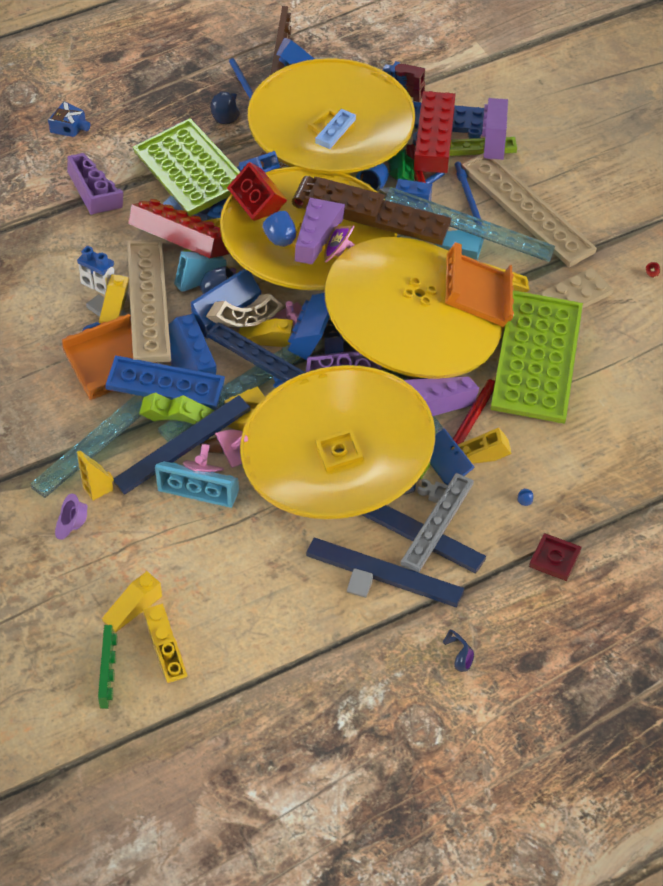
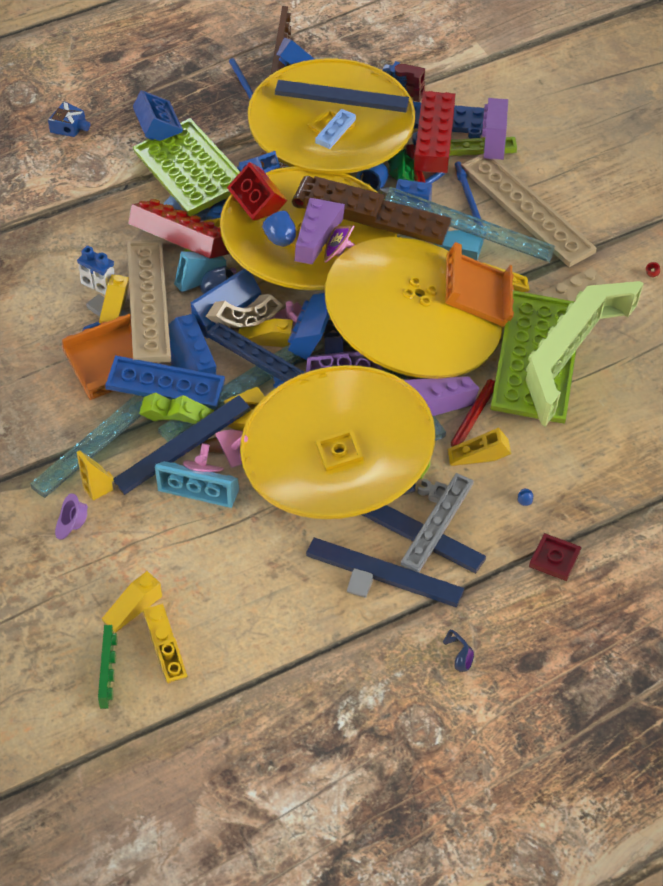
(93, 186): medium lavender wedge -> none
(156, 116): none -> blue slope
(224, 108): dark blue piece -> none
(342, 96): none -> dark blue tile
(448, 461): blue door -> none
(571, 330): none -> yellowish green slope

